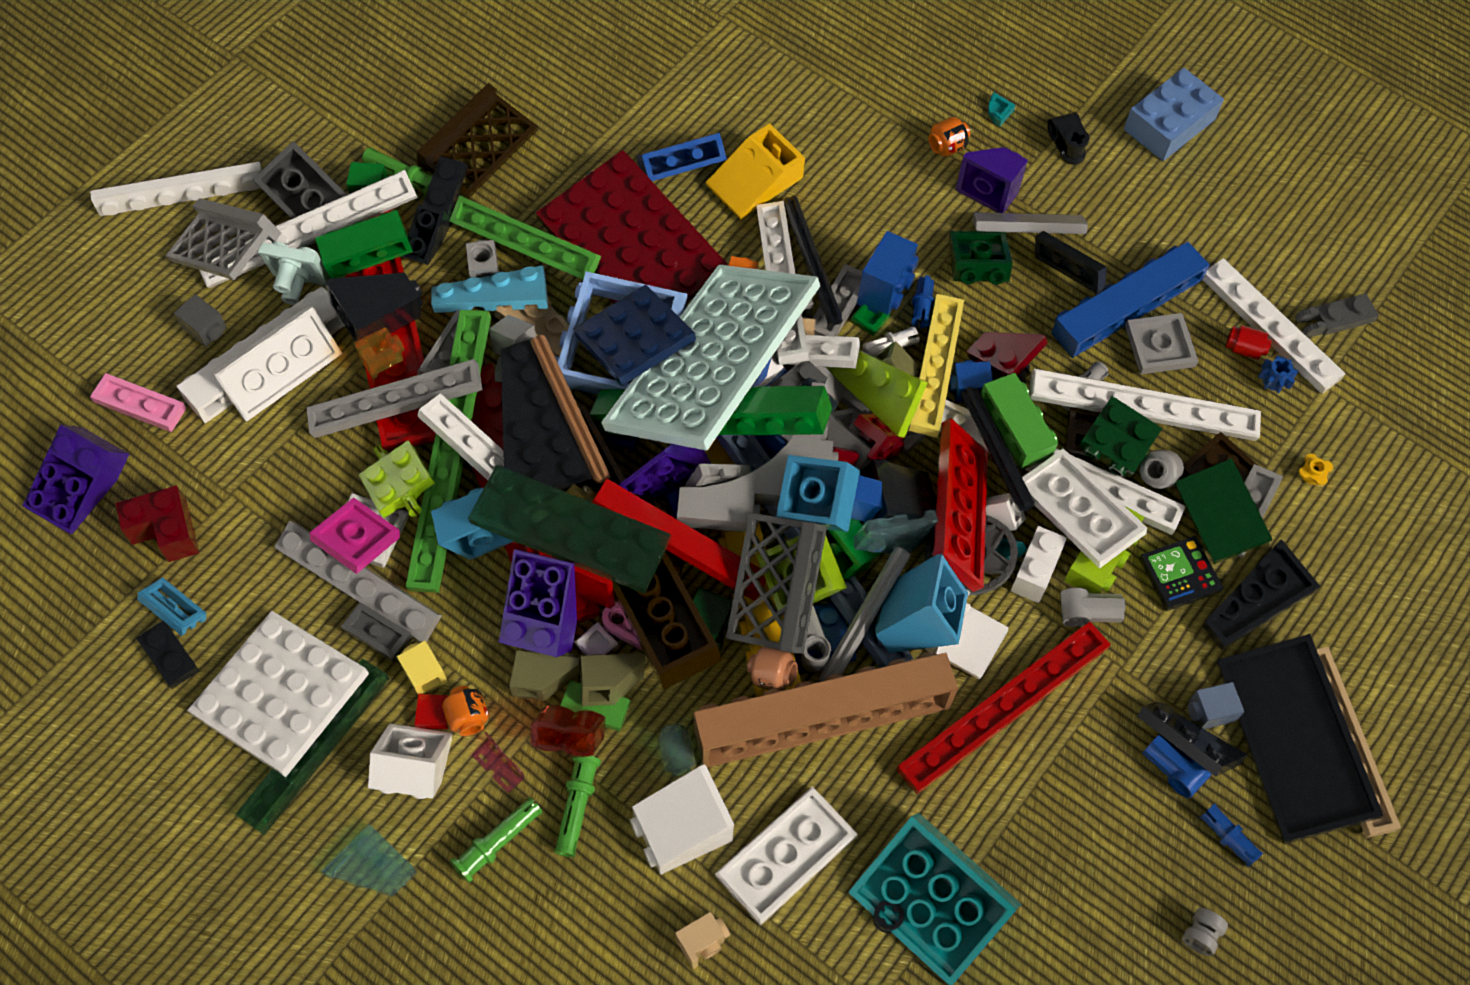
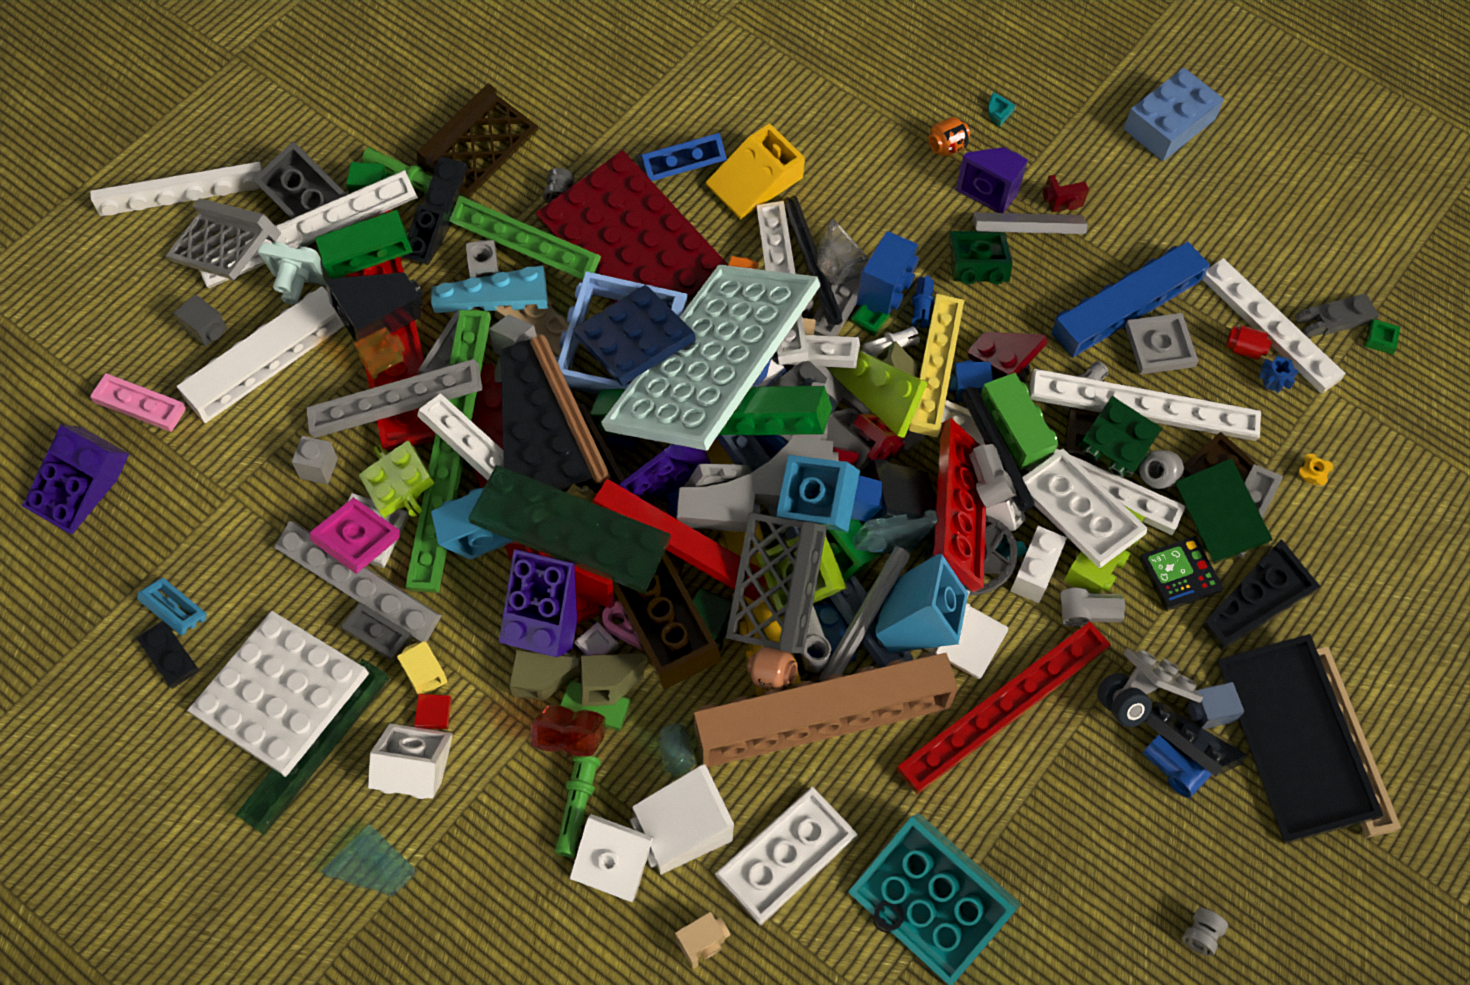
(160, 516): dark red brick -> none
(277, 363): white tile -> none
(314, 460): none -> light grey brick
(465, 711): orange head -> none
(484, 849): bright green pin -> none
(494, 763): clear pink piece -> none
(558, 182): none -> dark grey wheel
(611, 858): none -> white plate
(839, 255): none -> clear slope
(993, 482): none -> light grey piece
(1064, 197): none -> dark red bracket
(1069, 137): black piece -> none
(1070, 262): black plate -> none
(1128, 696): none -> plate
(1231, 835): blue pin -> none
(1382, 336): none -> green tile

